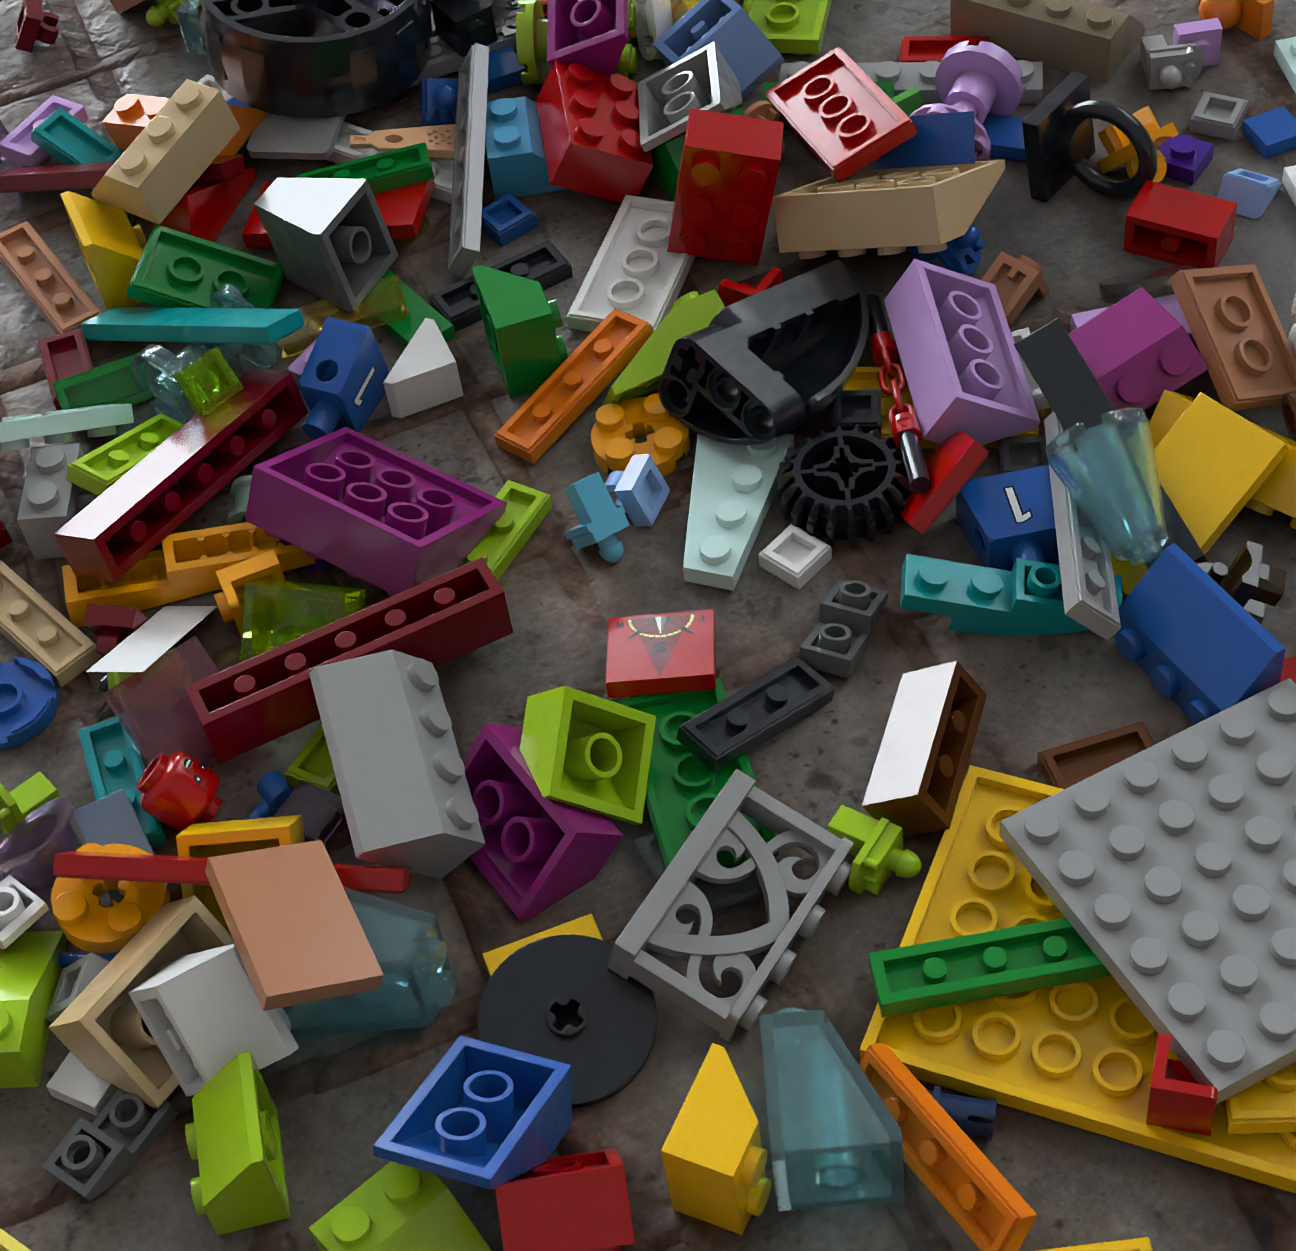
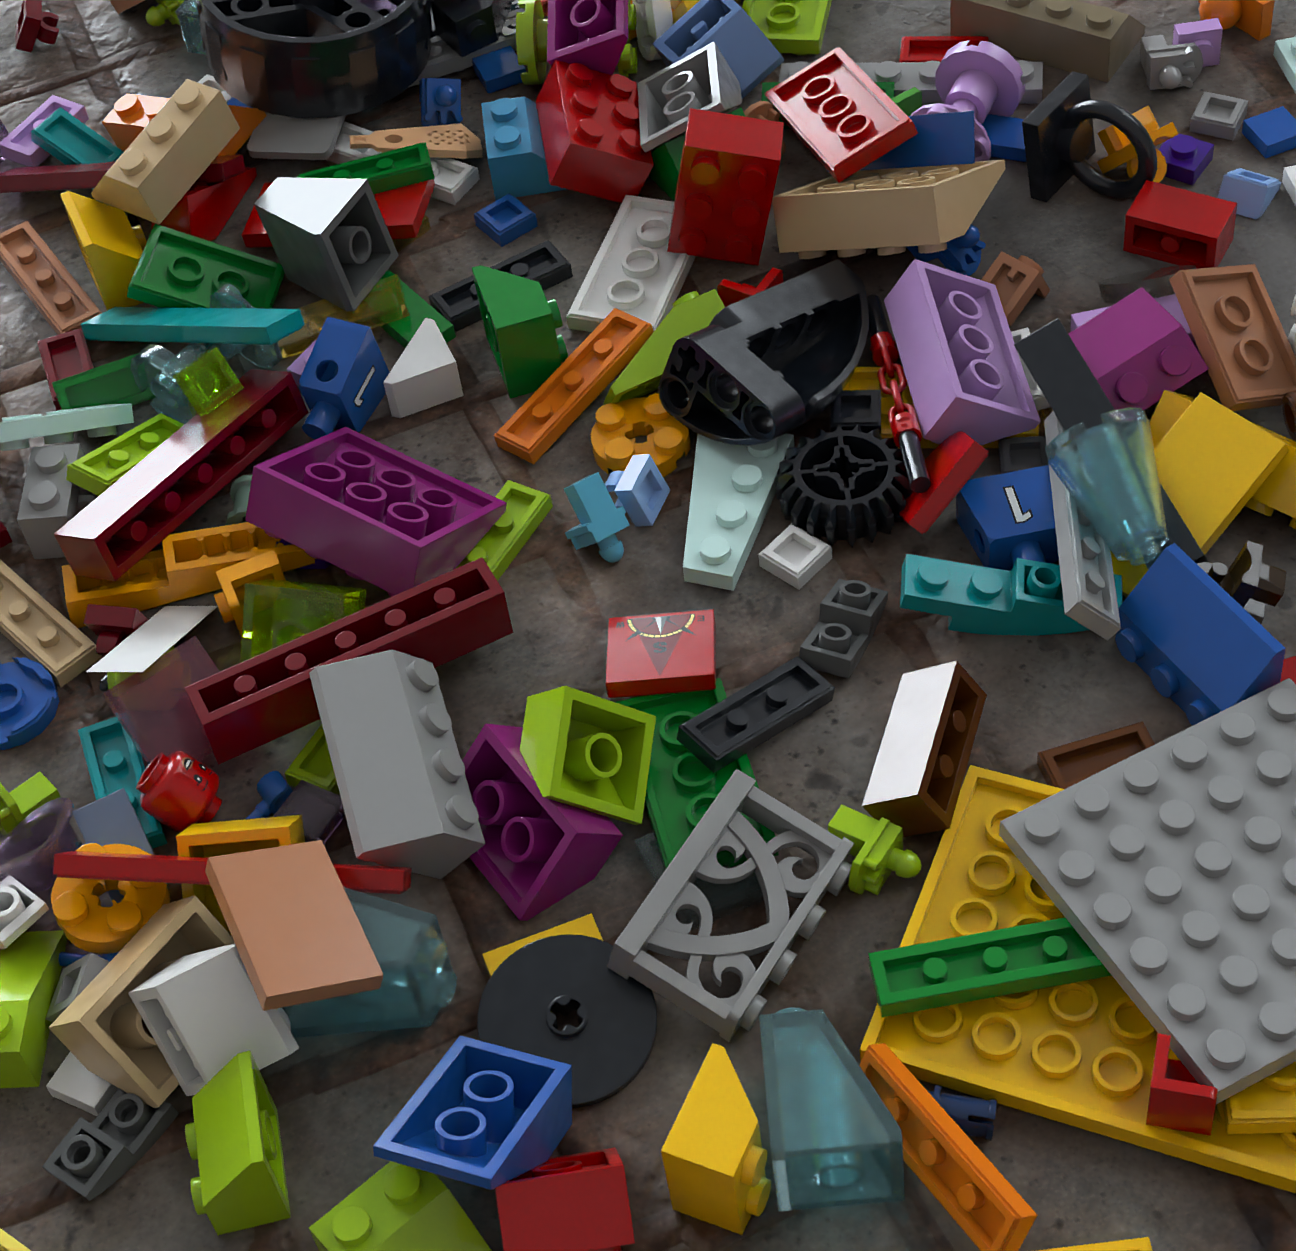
(468, 161): light grey tile -> none

